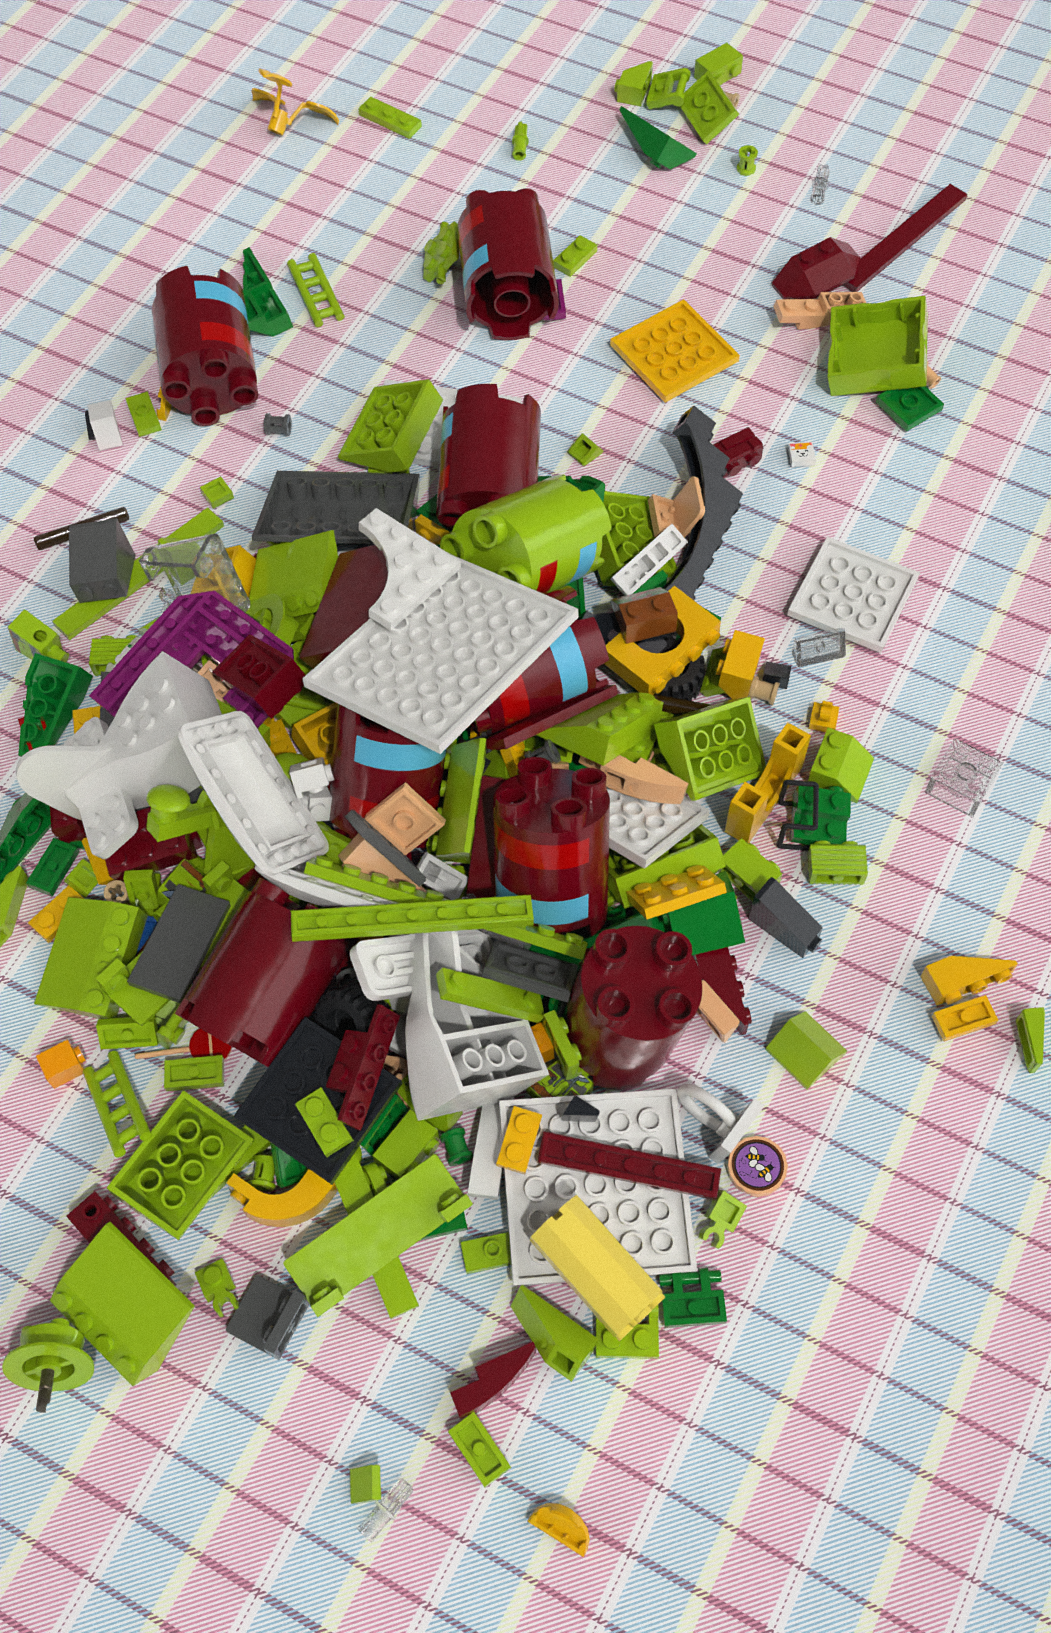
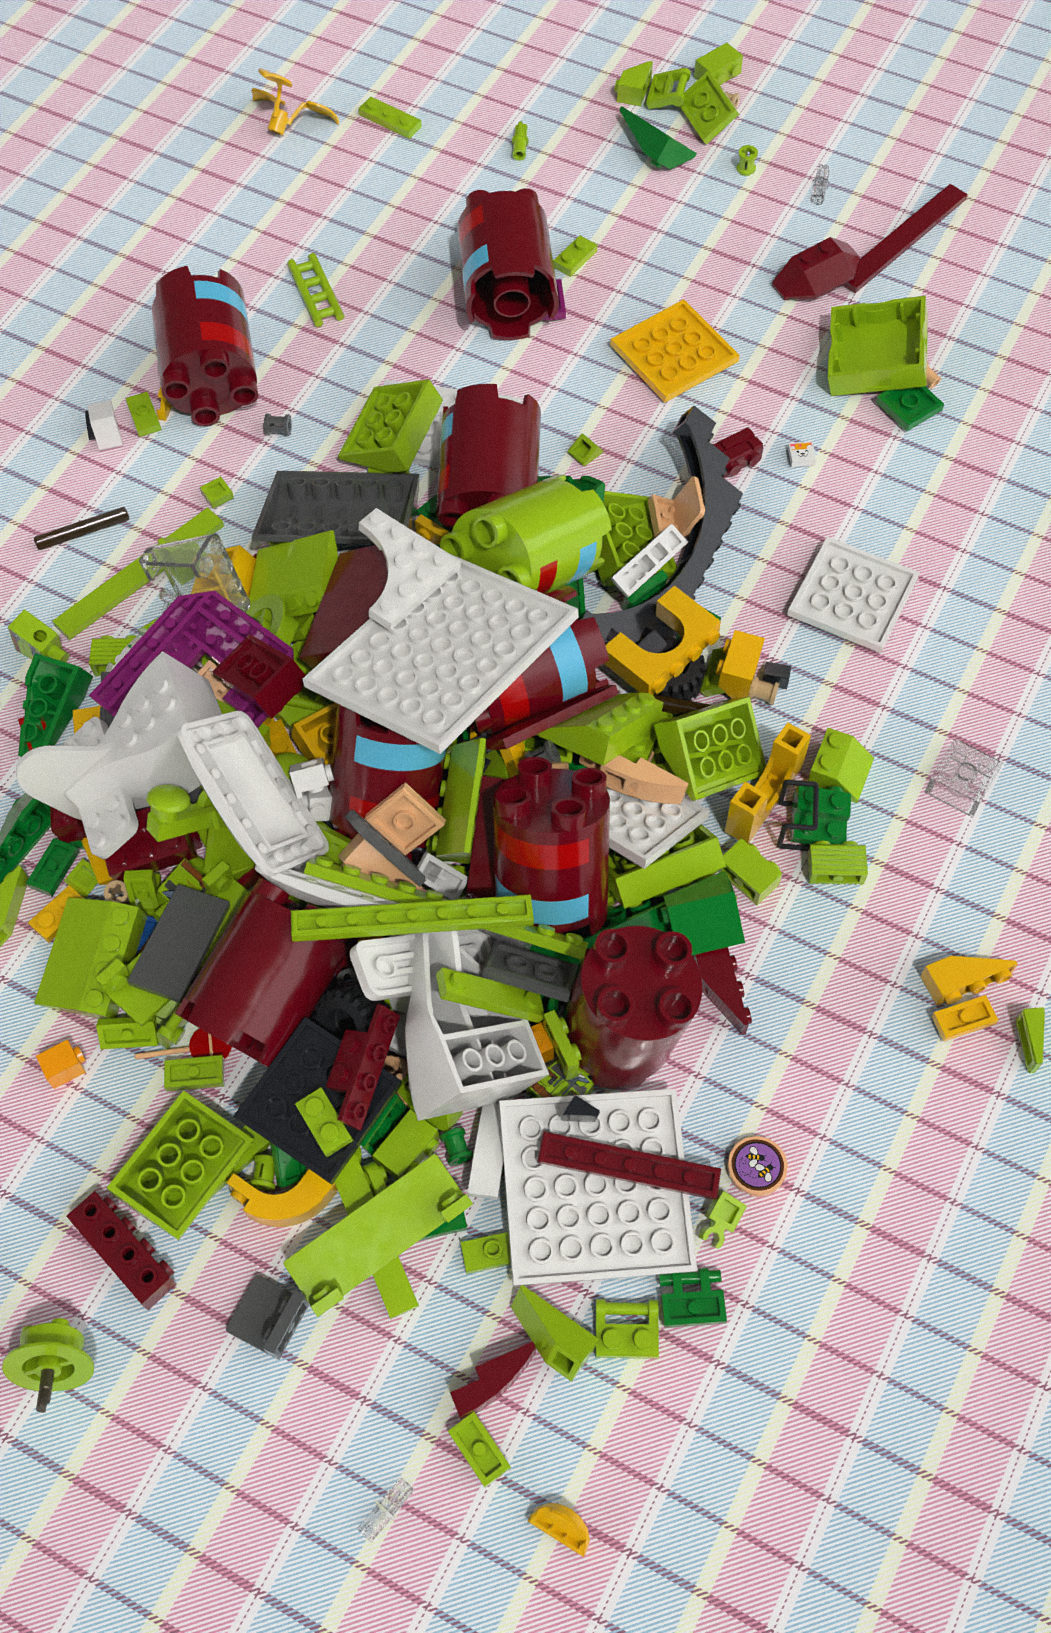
(99, 560): dark grey slope -> none
(122, 1305): lime slope -> none
(131, 1106): lime bar -> none
(215, 1284): lime plate -> none
(262, 304): green wedge -> none
(365, 1484): lime tile -> none
(441, 253): lime plate -> none
(519, 1140): yellow plate -> none
(597, 1267): light yellow brick -> none
(645, 614): dark orange slope -> none
(675, 891): yellow plate -> none
(717, 1014): light nougat slope -> none
(732, 1126): white tile -> none
(785, 919): black slope -> none
(805, 1049): lime slope -> none
(814, 312): light nougat slope -> none
(819, 647): clear slope -> none
(823, 716): yellow tile -> none

